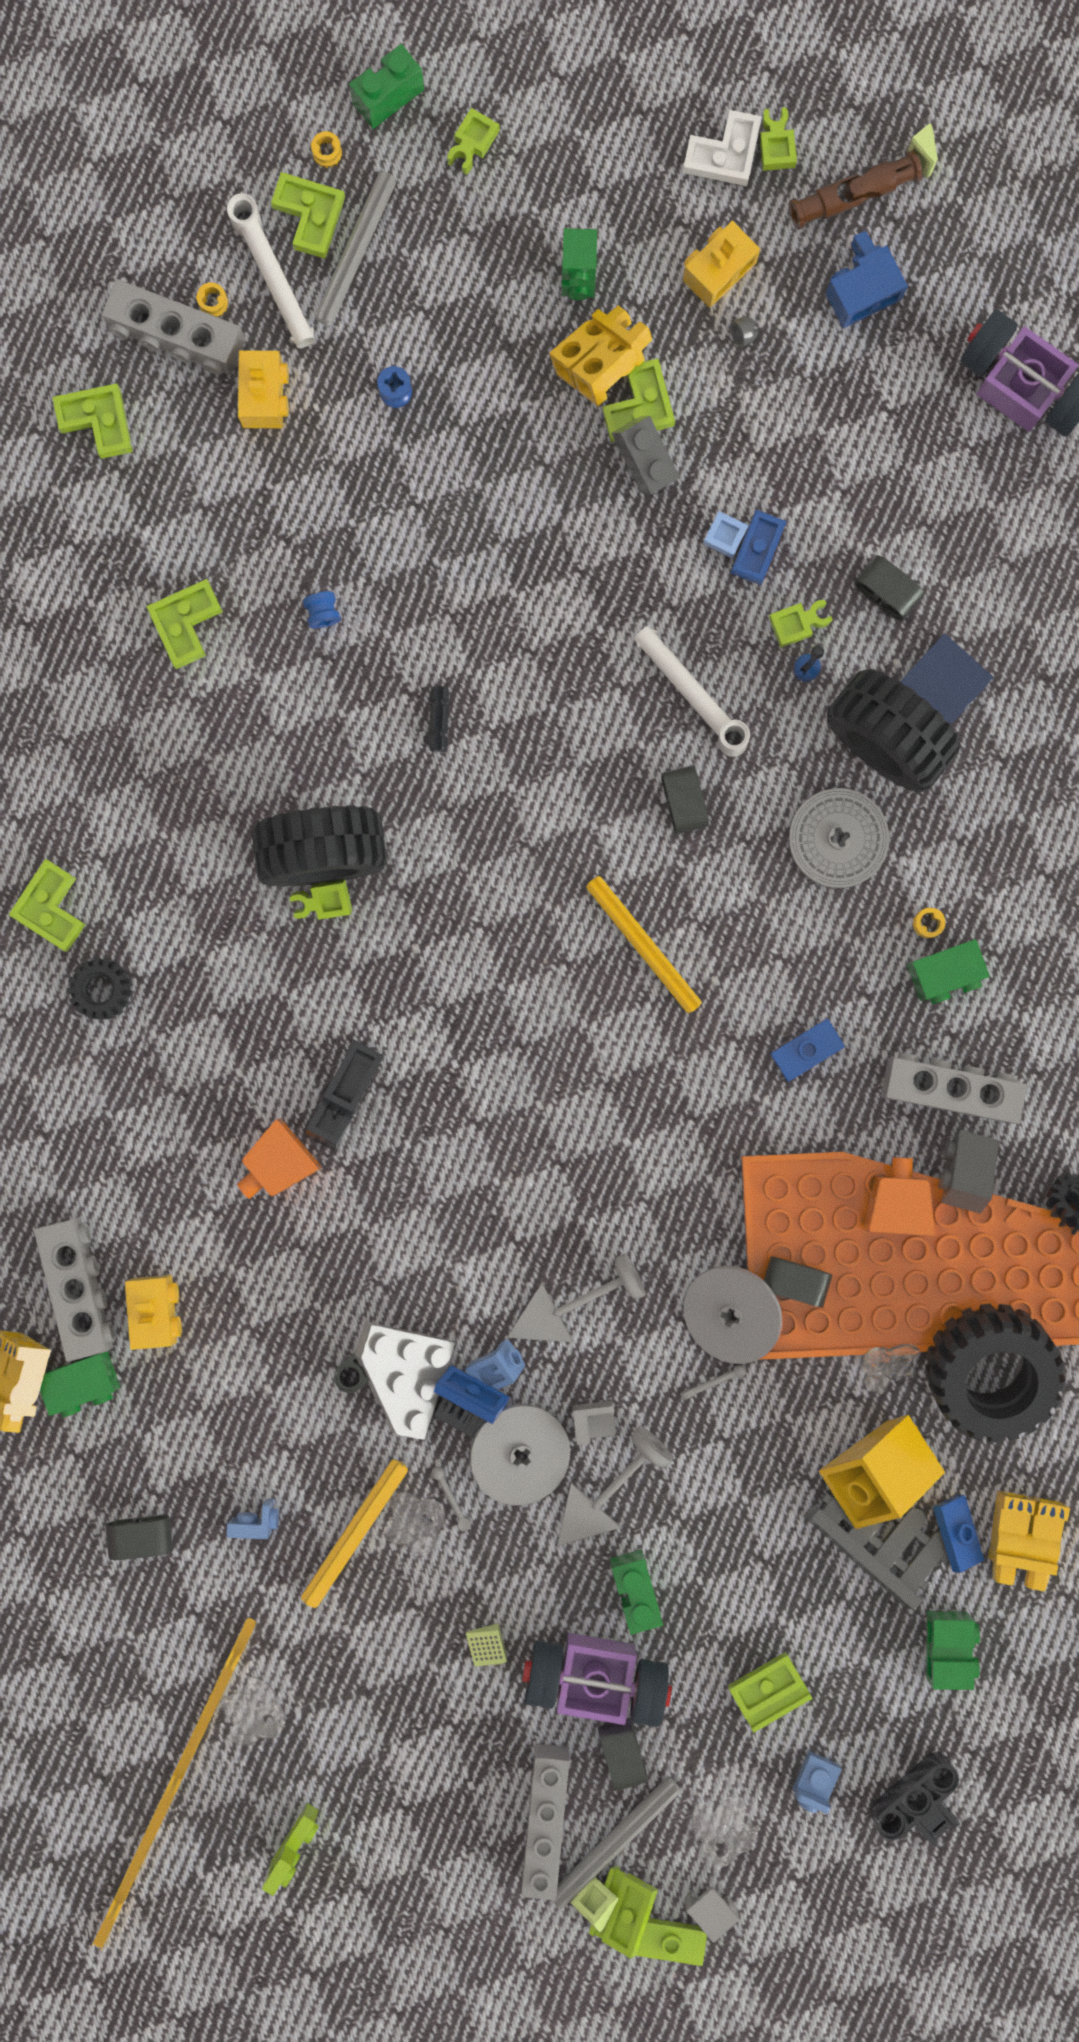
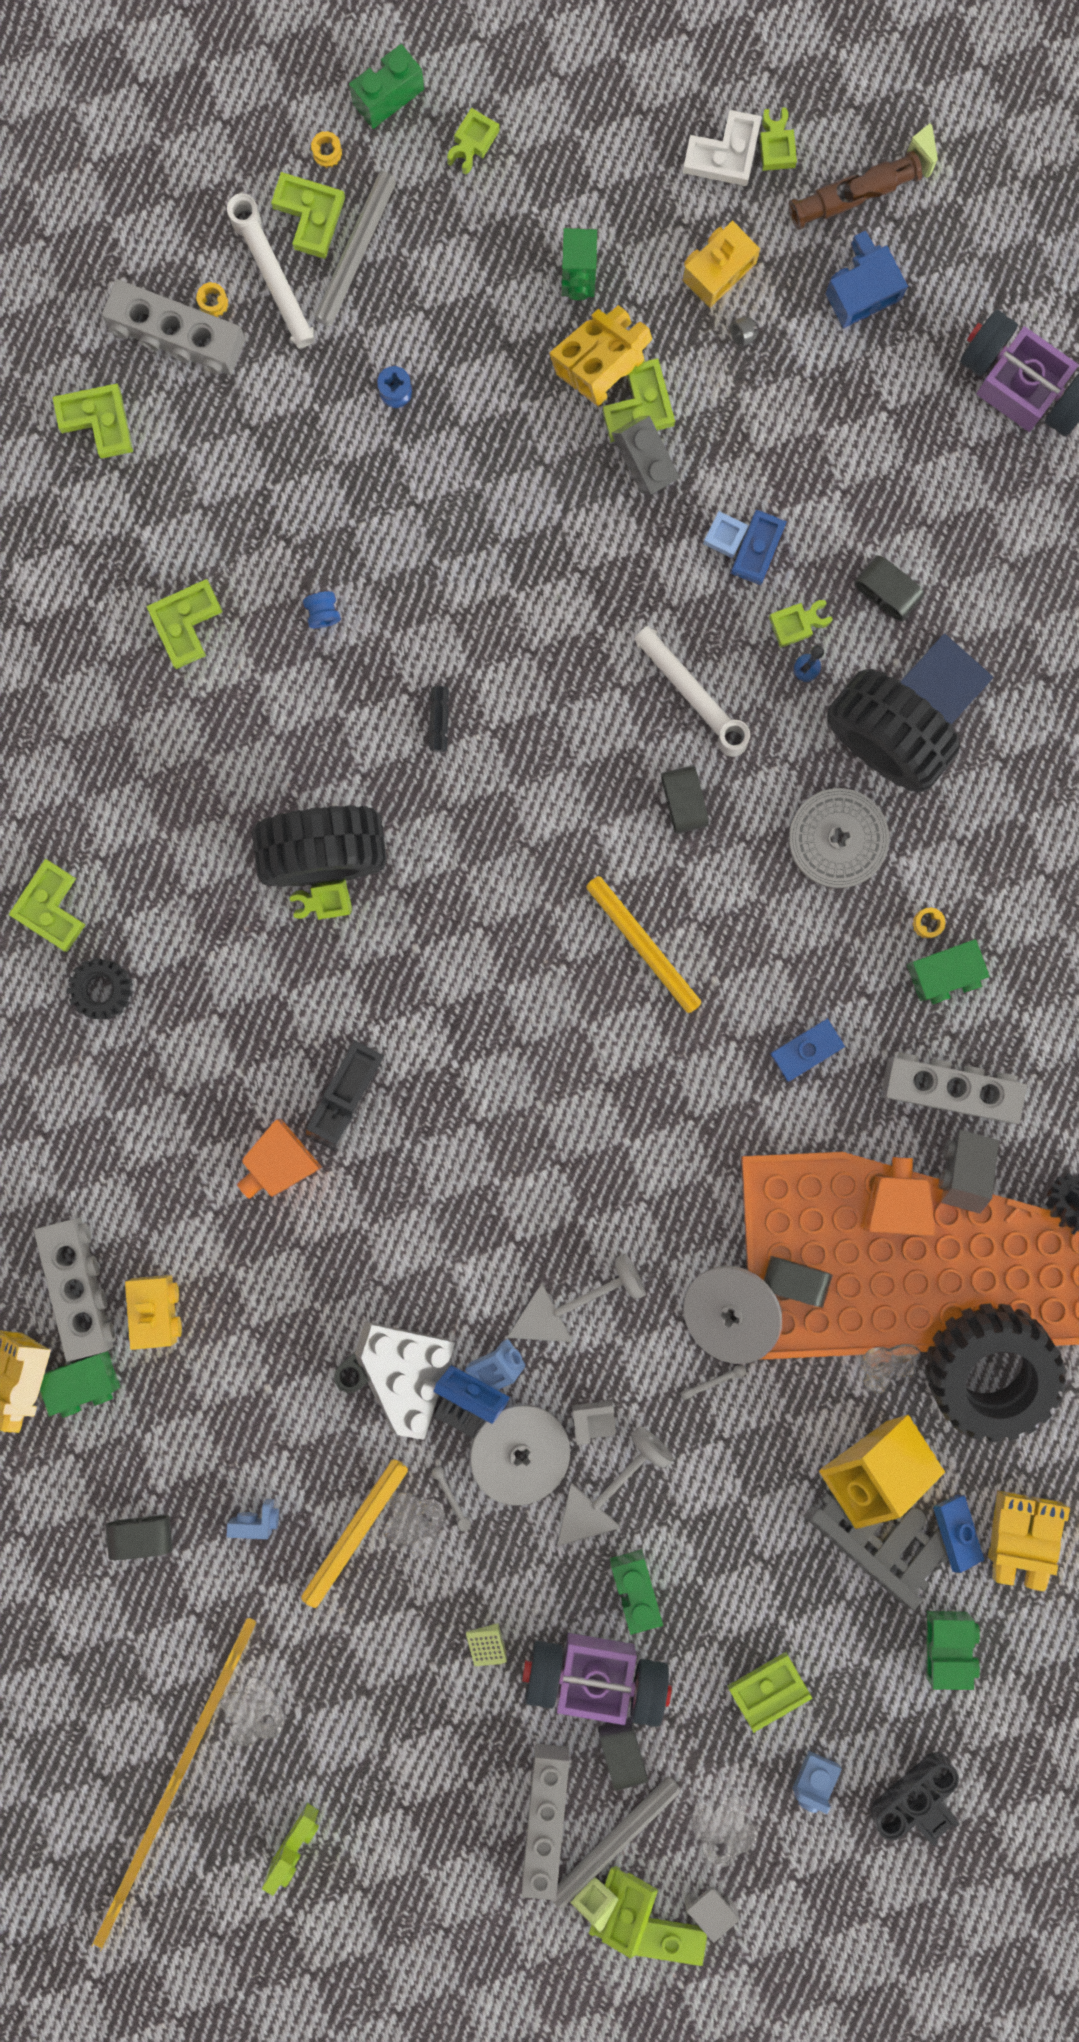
(261, 389): yellow brick -> none

